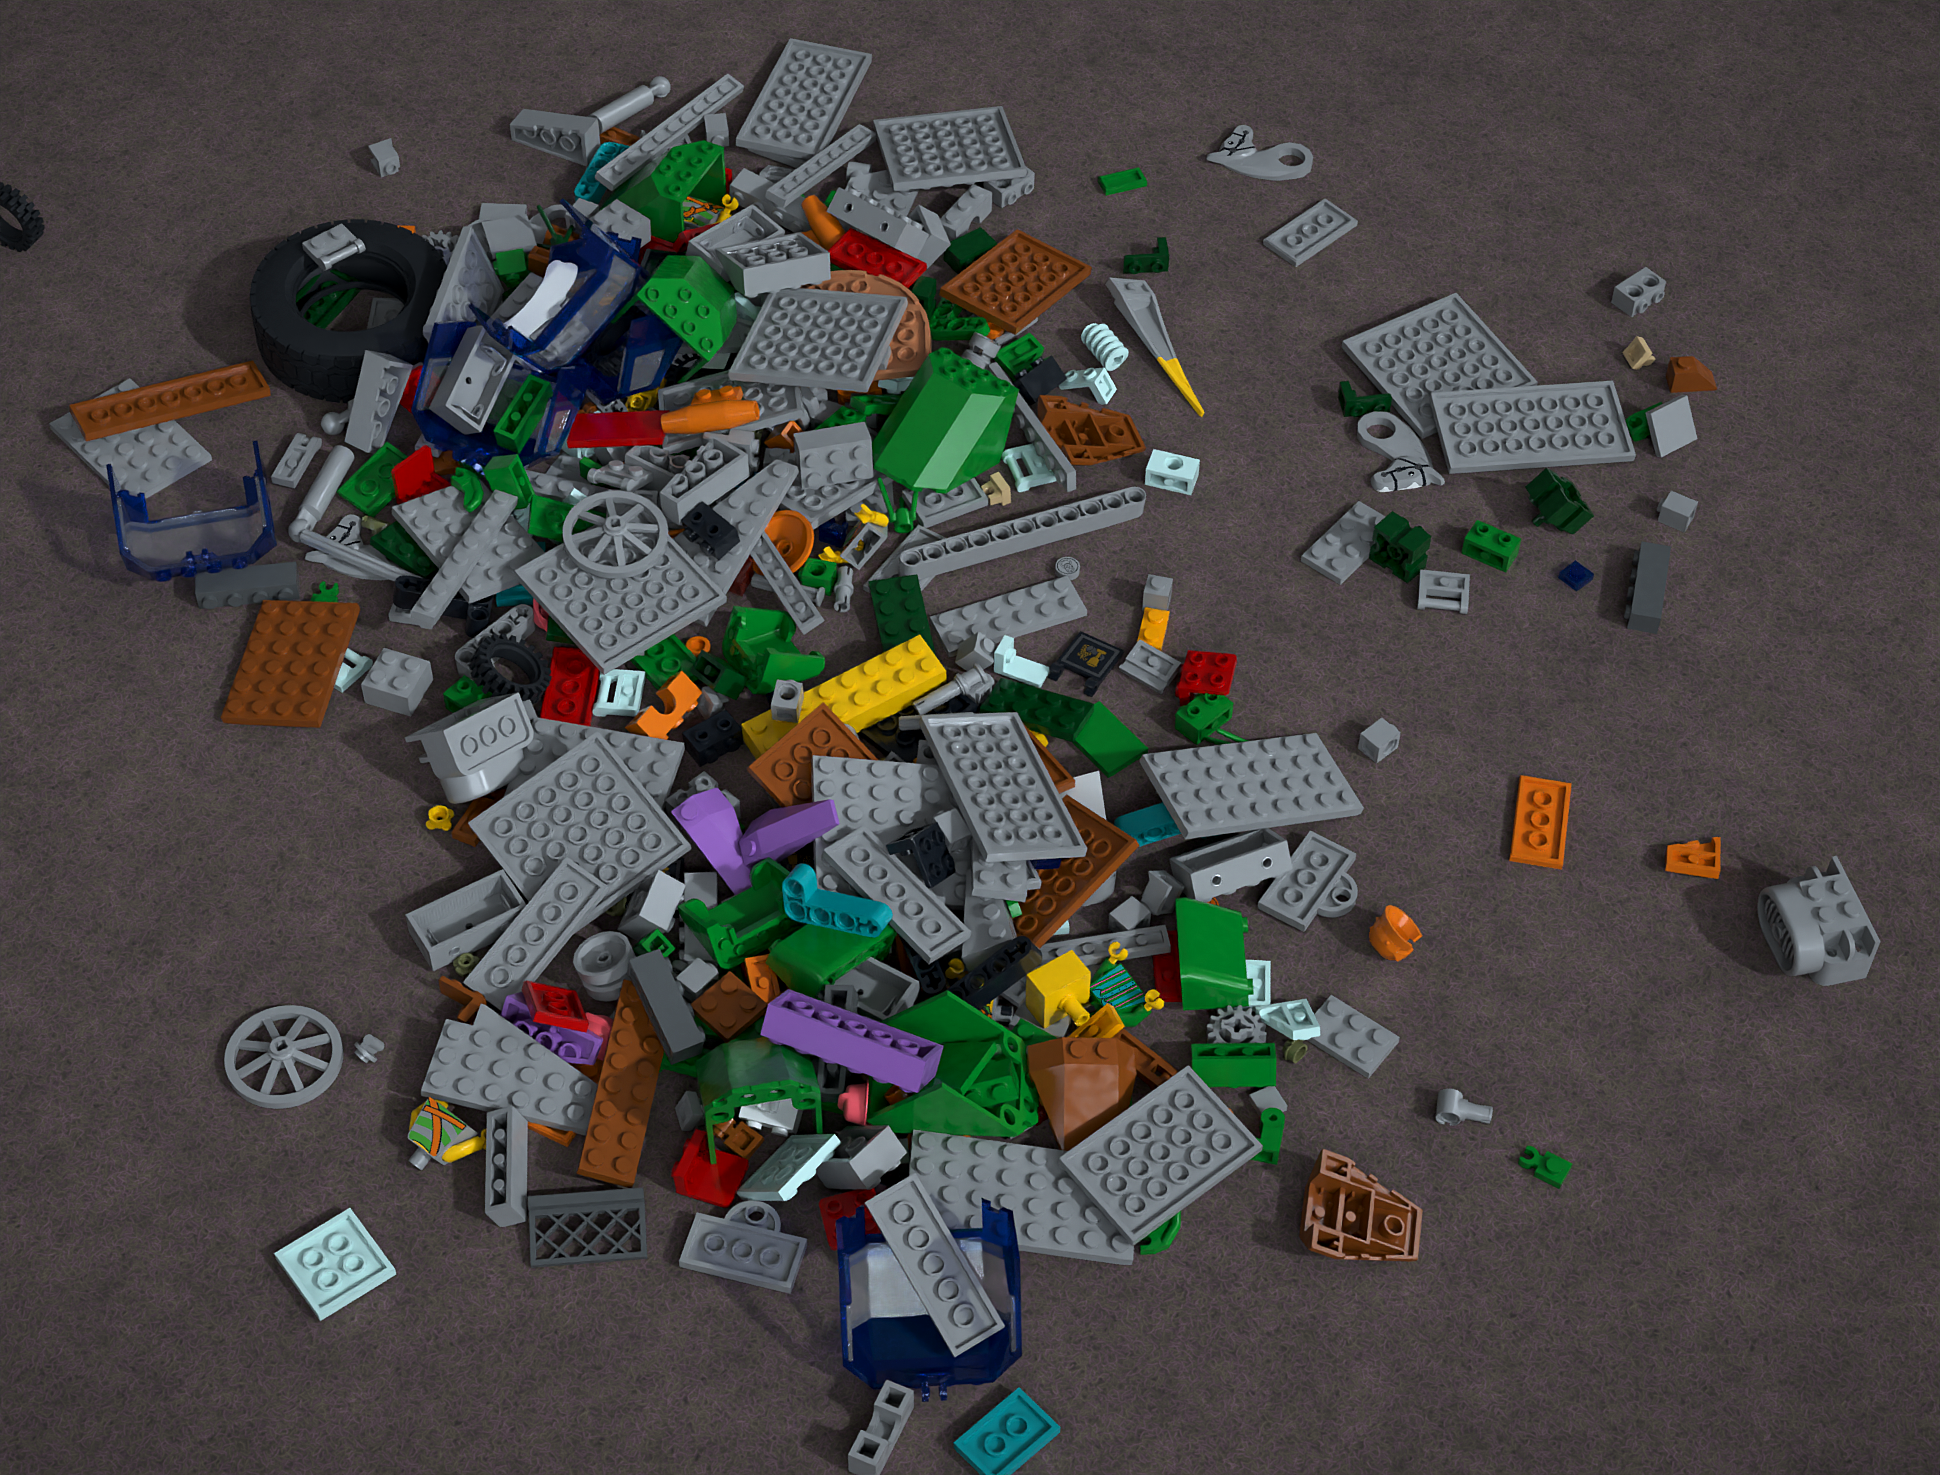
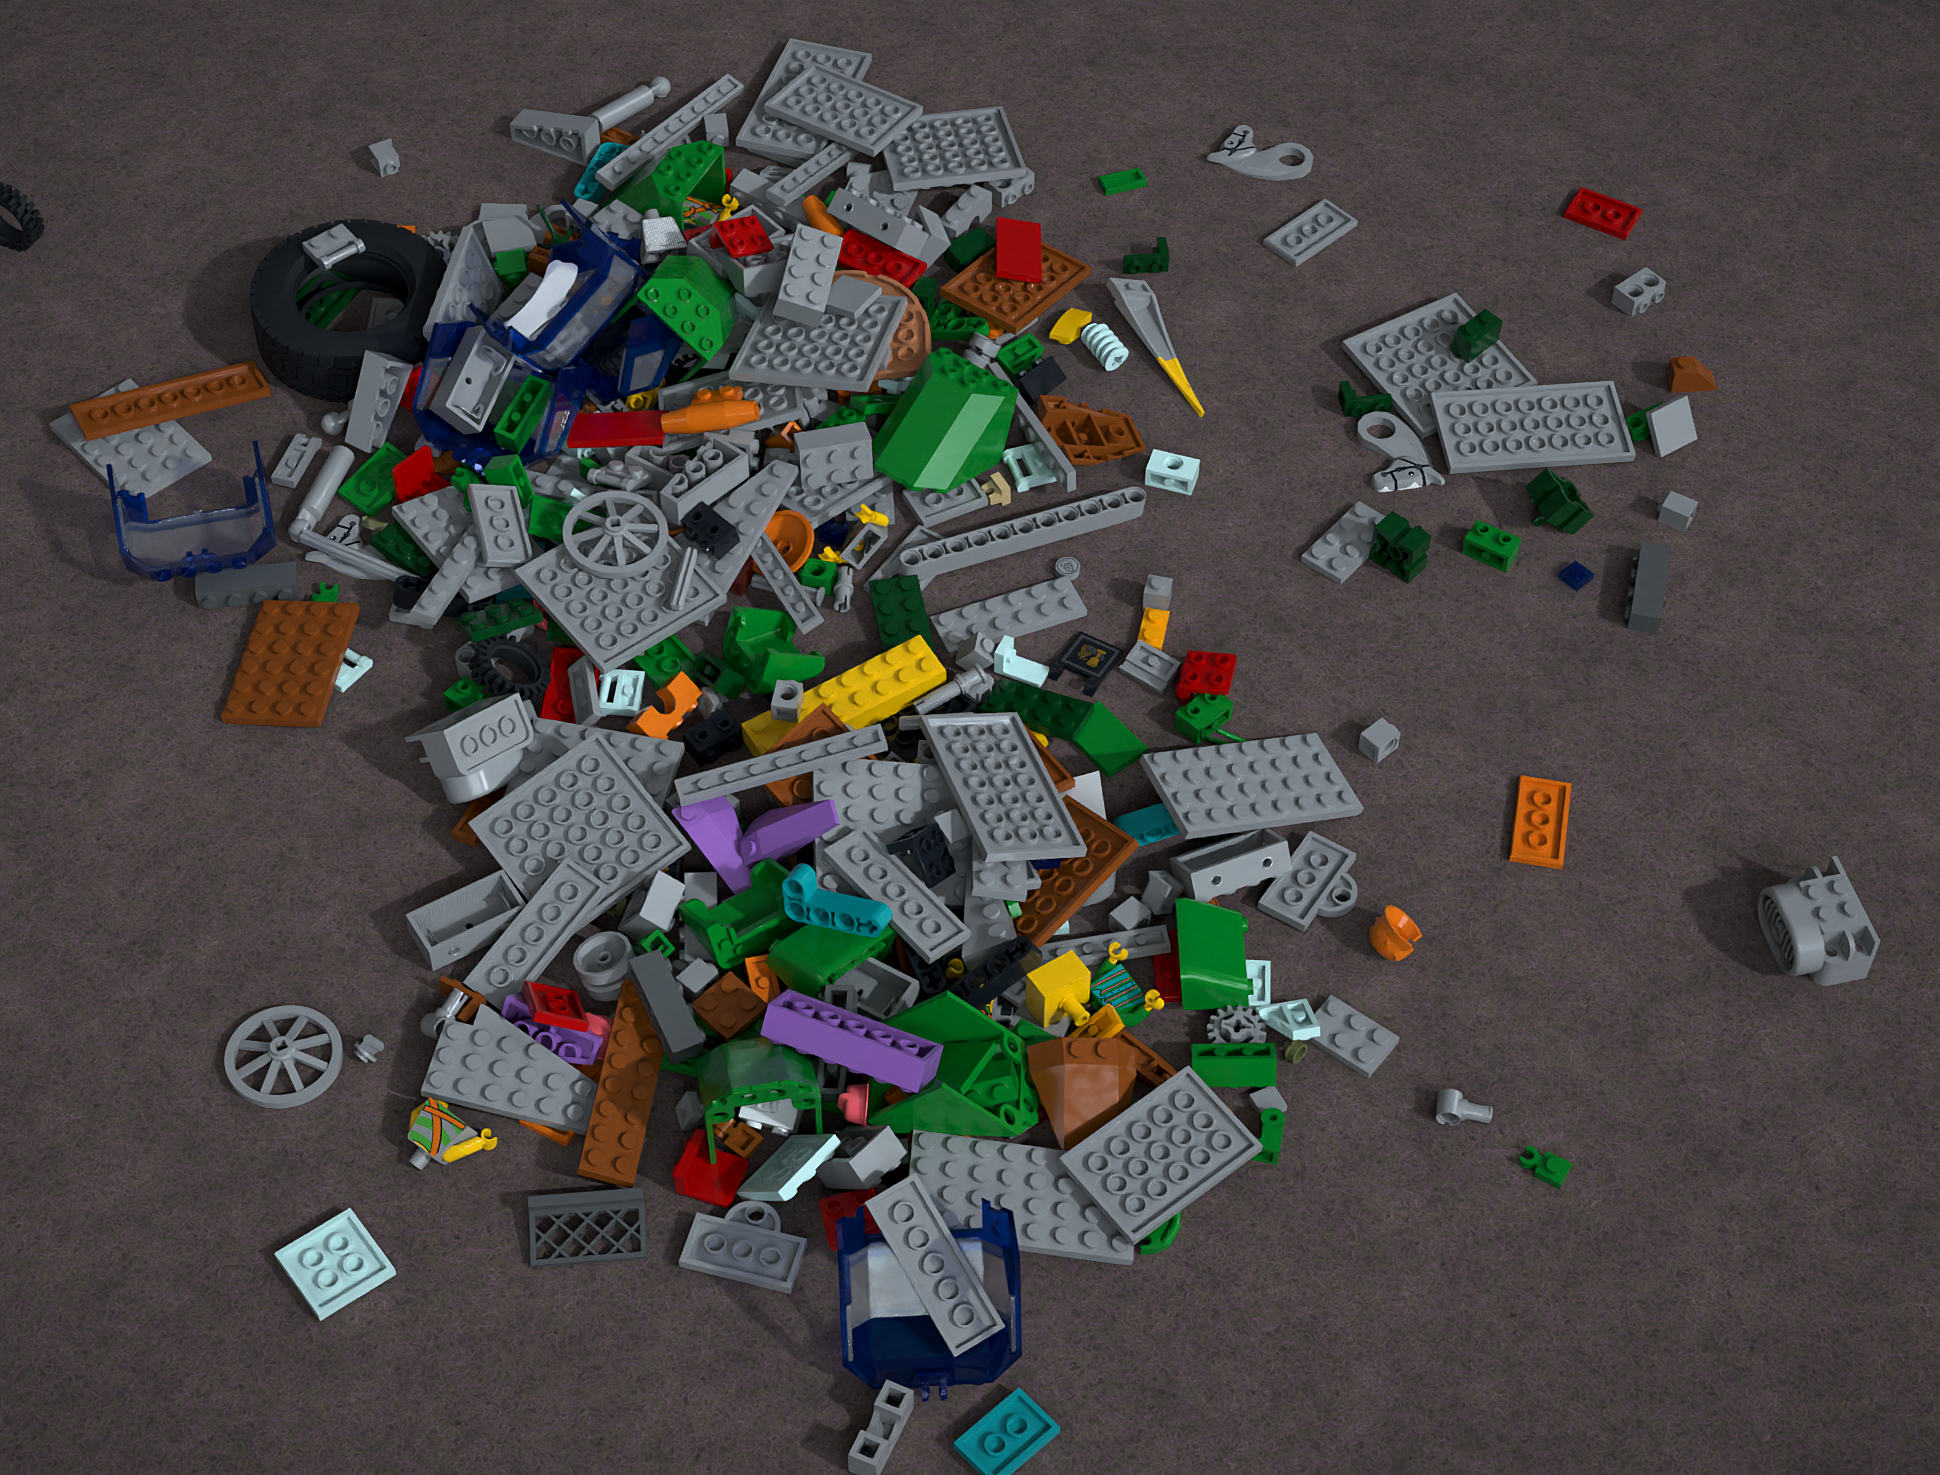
(397, 682): light grey brick -> none
(440, 812): yellow plate -> none
(447, 1011): none -> light grey pin
(465, 969): olive plate -> none
(497, 619): none -> dark green plate
(500, 525): none -> light grey tile
(506, 1167): light grey brick -> none
(584, 692): none -> light grey plate
(660, 238): none -> light grey torso
(683, 579): none -> light grey axle
(697, 644): orange tile -> none
(740, 237): none -> red bracket
(780, 765): none -> light grey plate
(807, 275): none -> light grey brick
(843, 109): none -> light grey plate
(851, 296): none -> light grey tile
(902, 517): green plant -> none
(1018, 250): none -> red tile
(1069, 325): none -> yellow slope
(1096, 379): light aqua bracket -> none
(1356, 1216): dark orange wedge -> none
(1443, 585): light grey plate -> none
(1476, 335): none -> dark green brick
(1603, 213): none -> red tile
(1638, 353): tan tile -> none
(1694, 858): orange wing -> none

